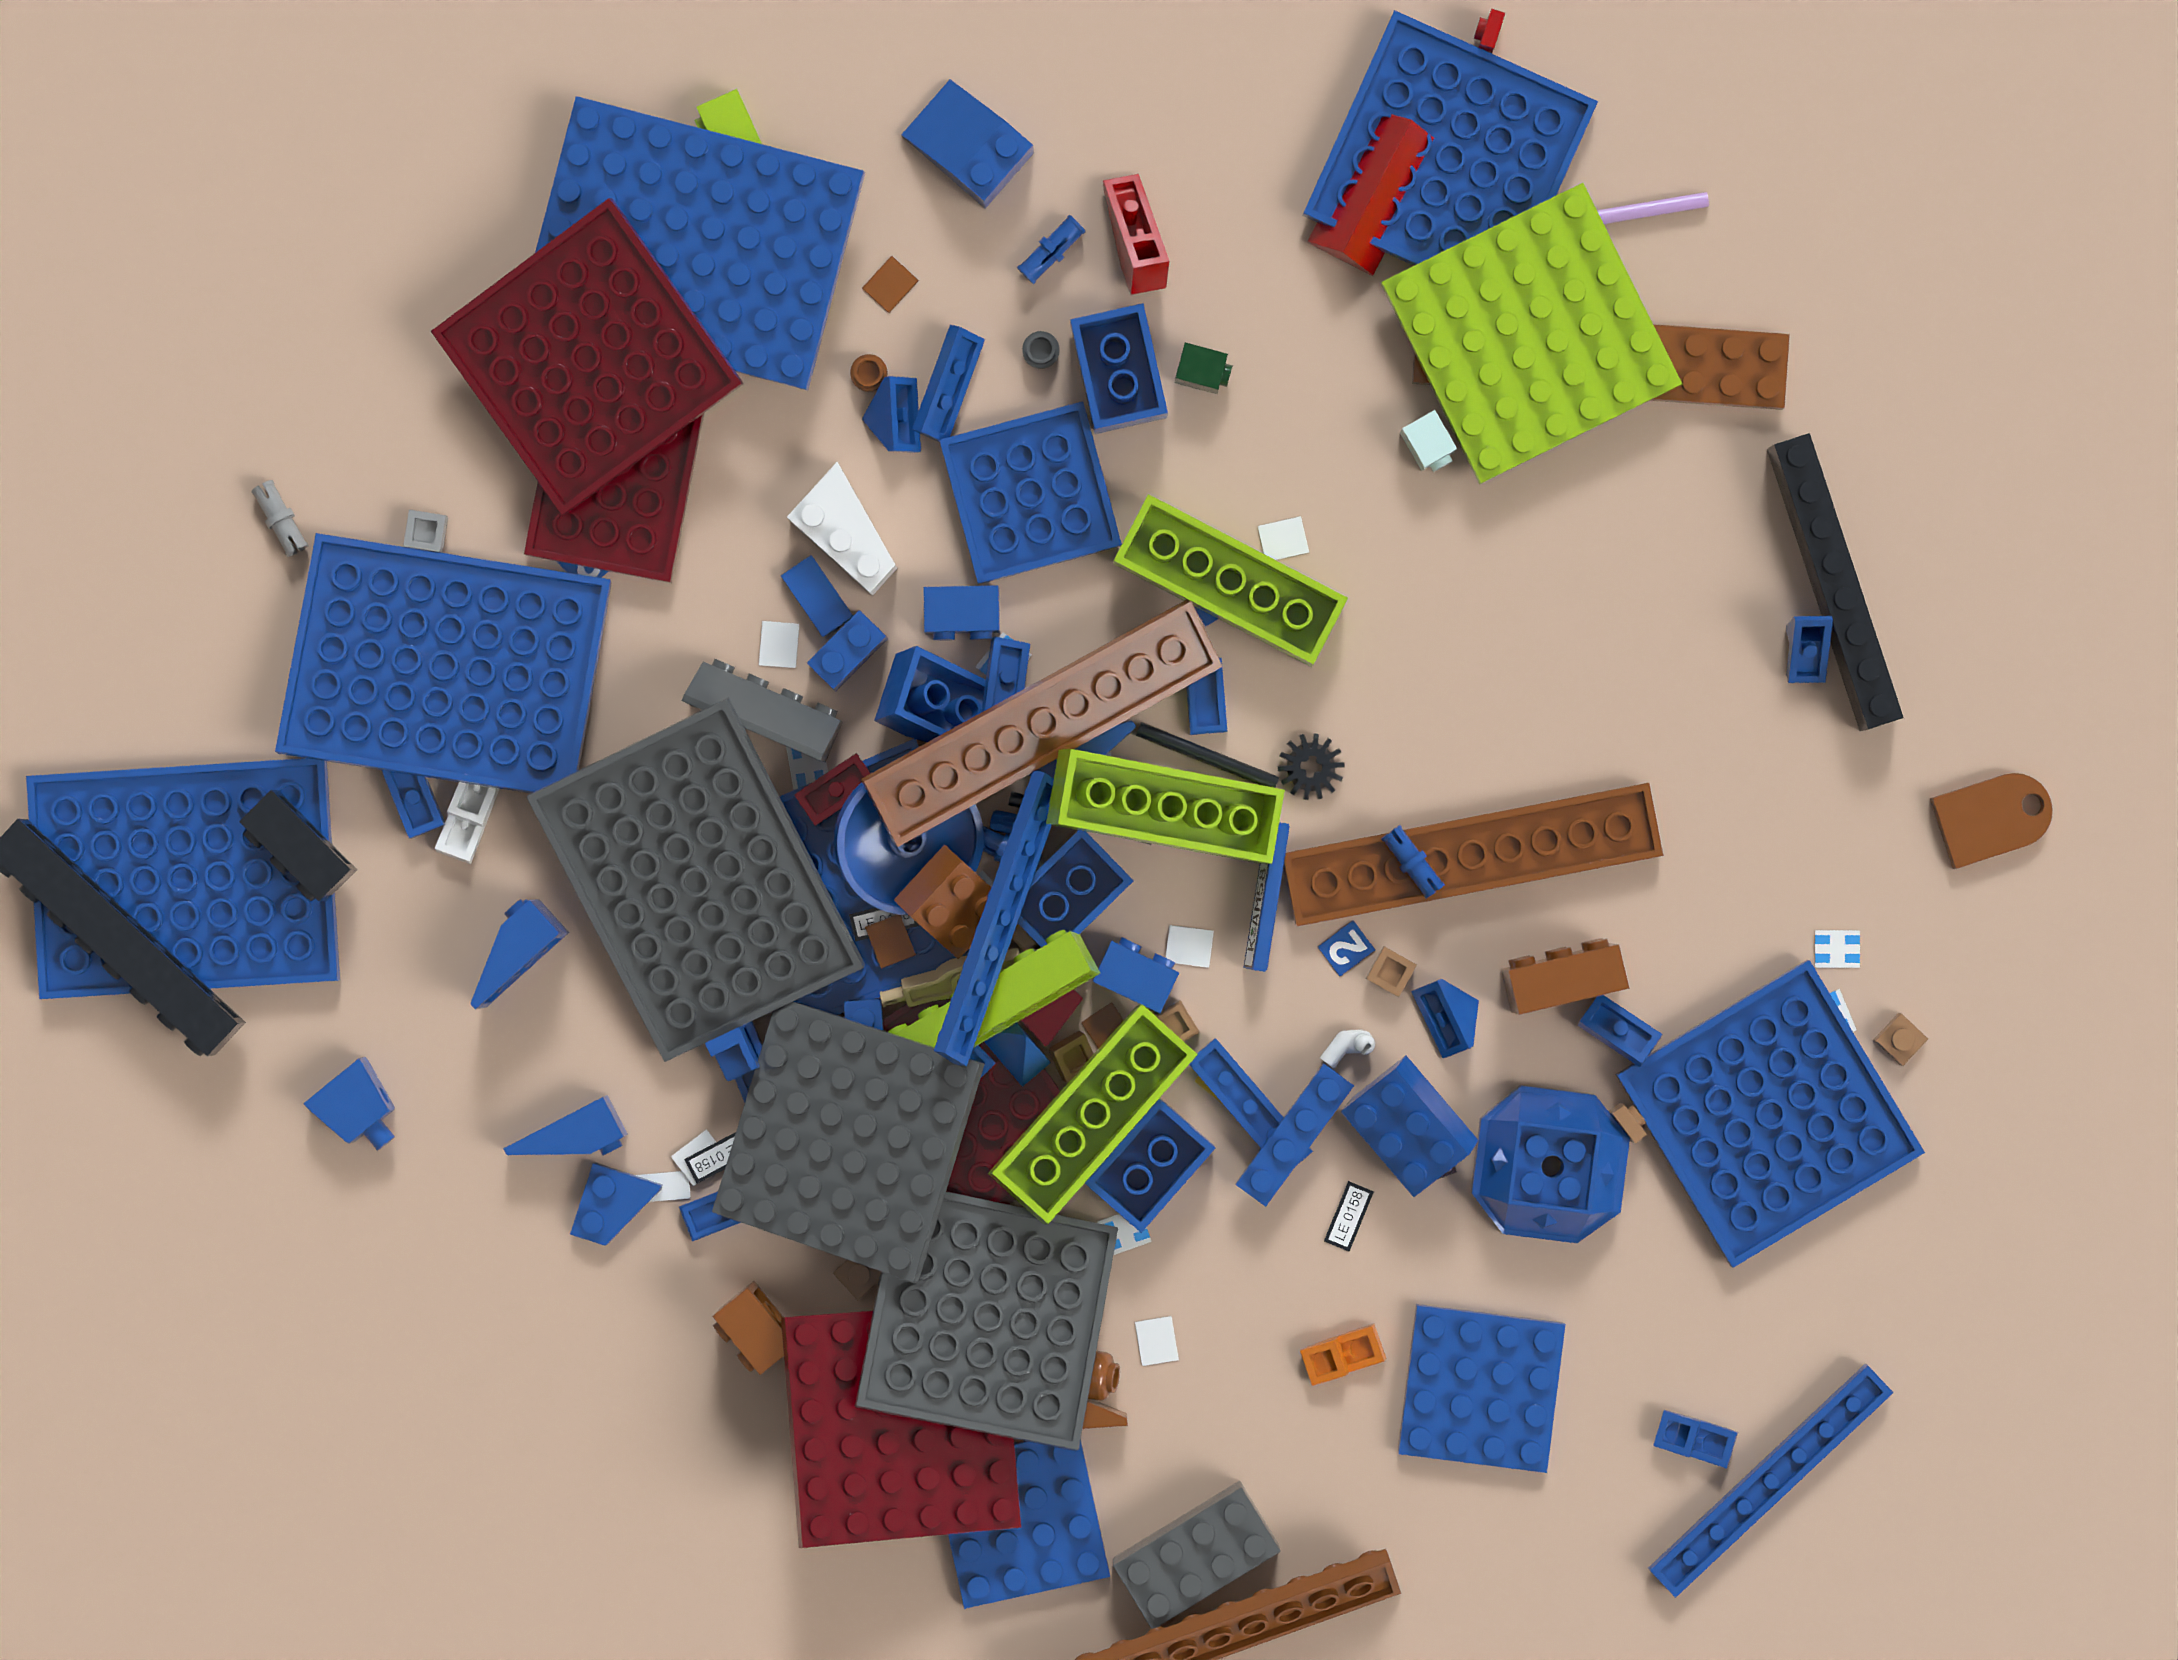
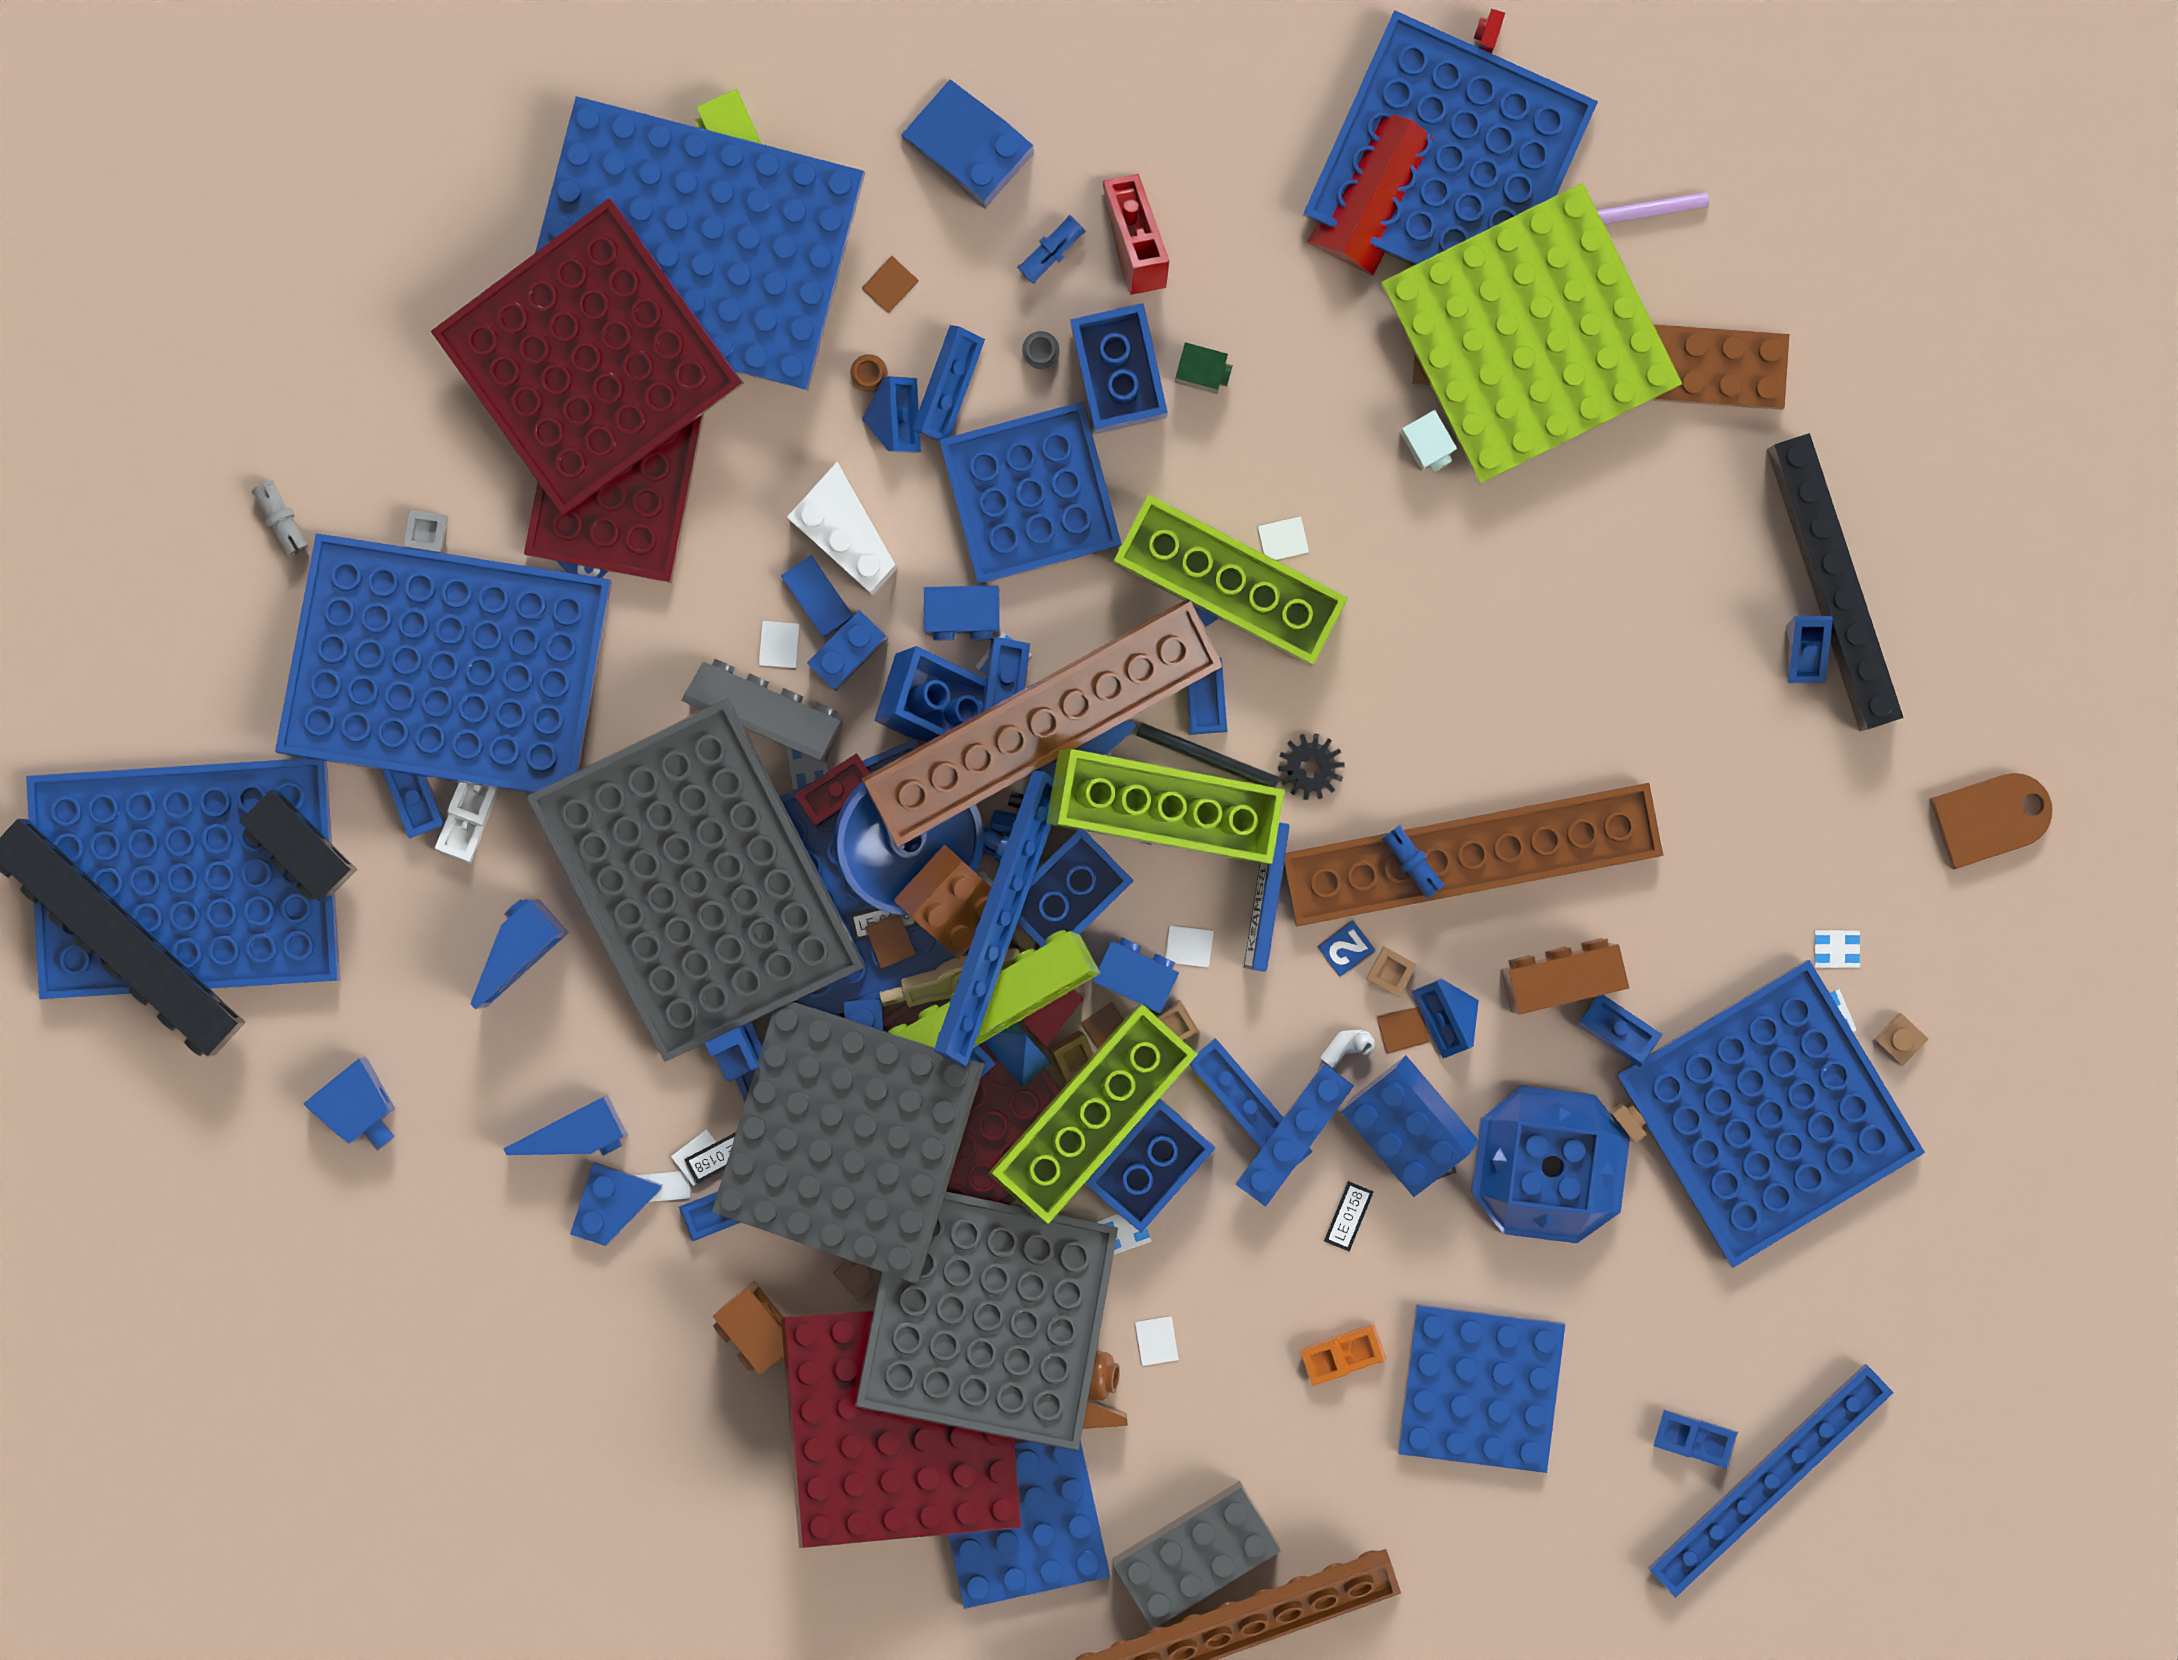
(1403, 1029): none -> dark orange sticker

